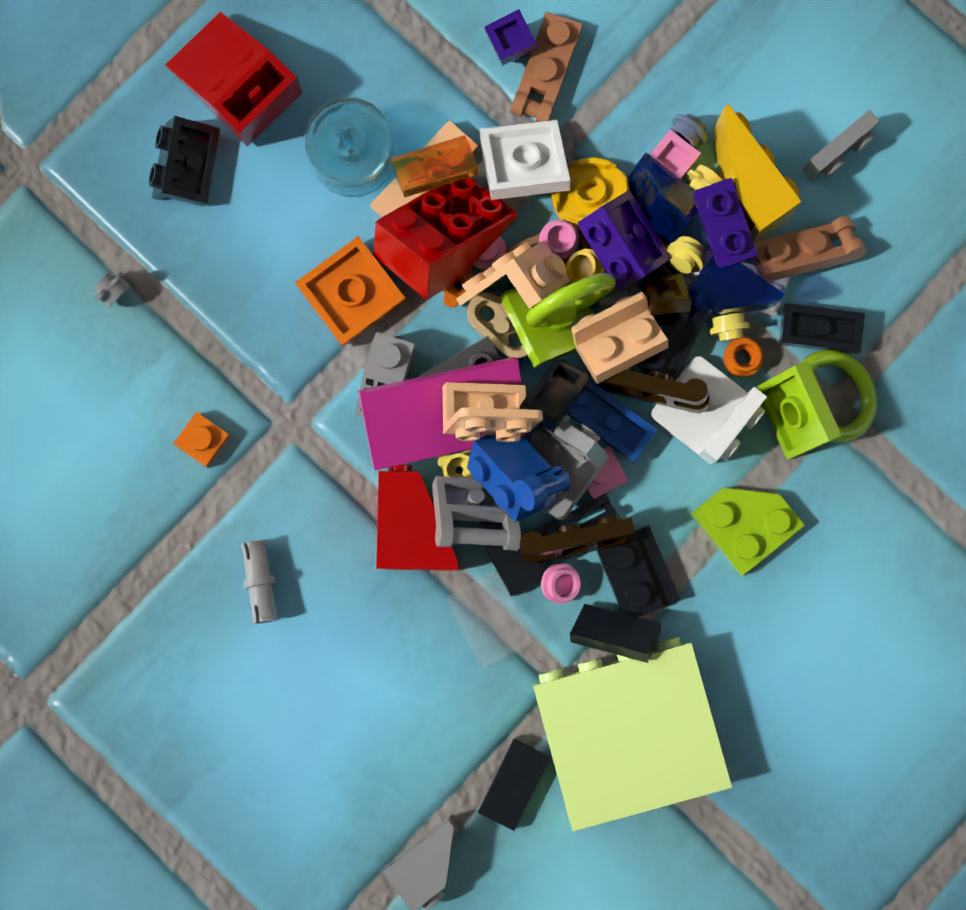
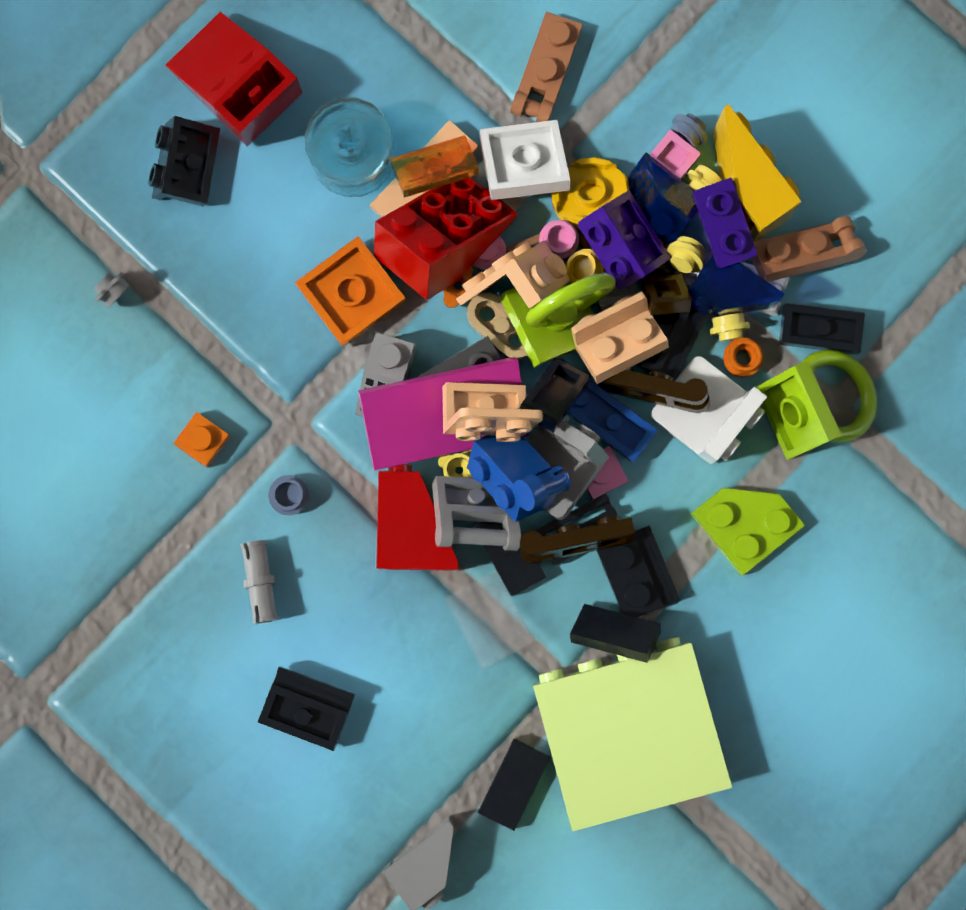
(288, 495): none -> sand blue plate
(306, 708): none -> black plate
(510, 37): dark purple tile -> none
(560, 583): bright pink plate -> none
(830, 157): light grey plate -> none

